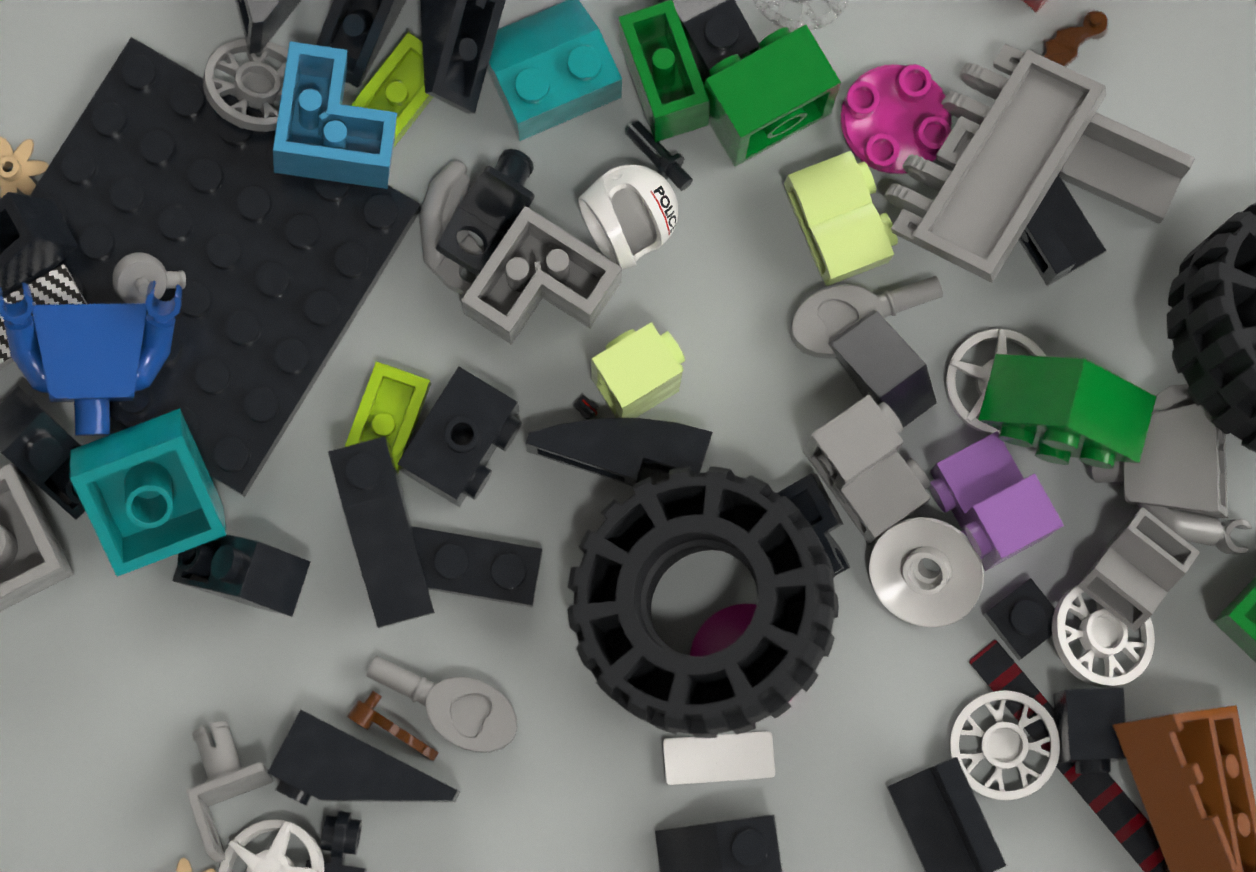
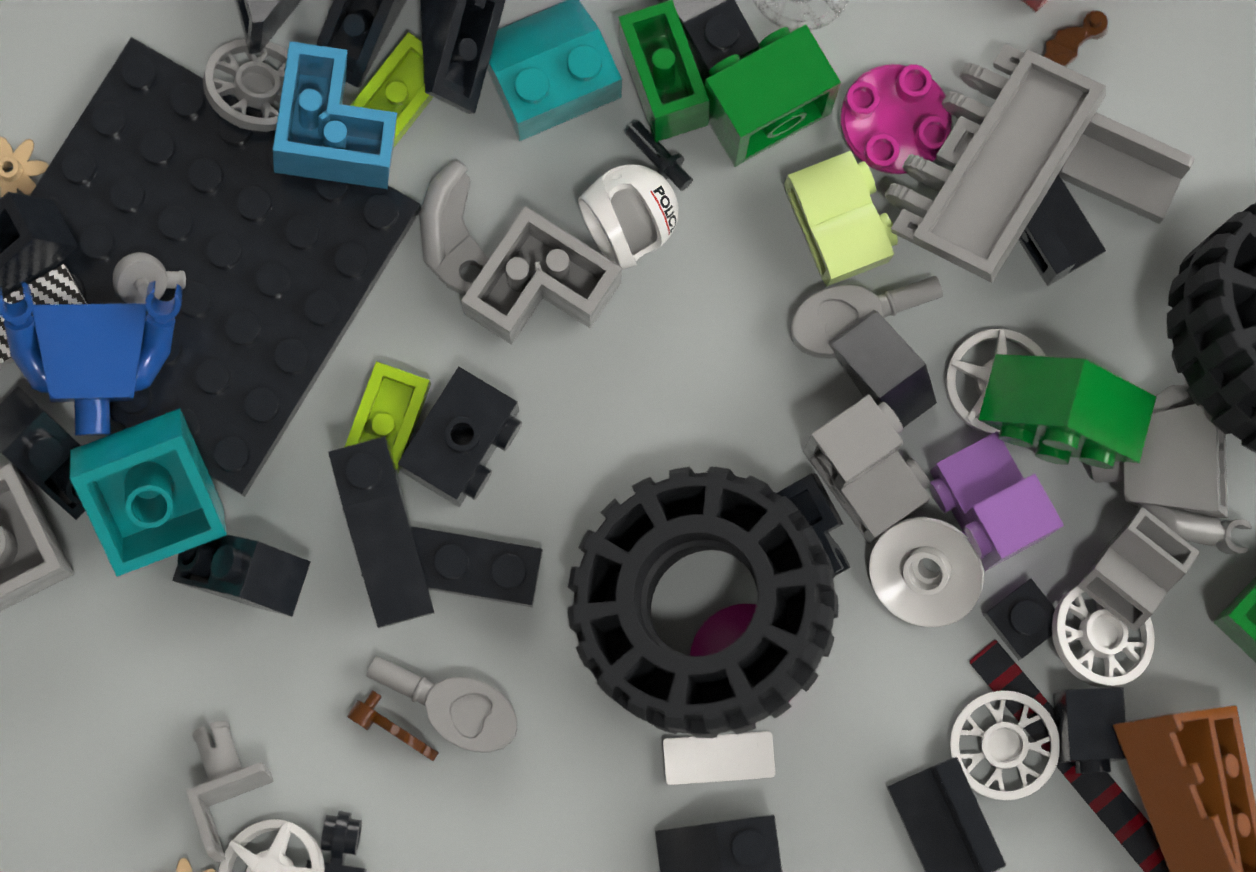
(341, 768): black slope -> none
(489, 209): black bracket -> none
(586, 407): black piece -> none
(622, 446): black slope -> none
(638, 371): yellowish green brick -> none

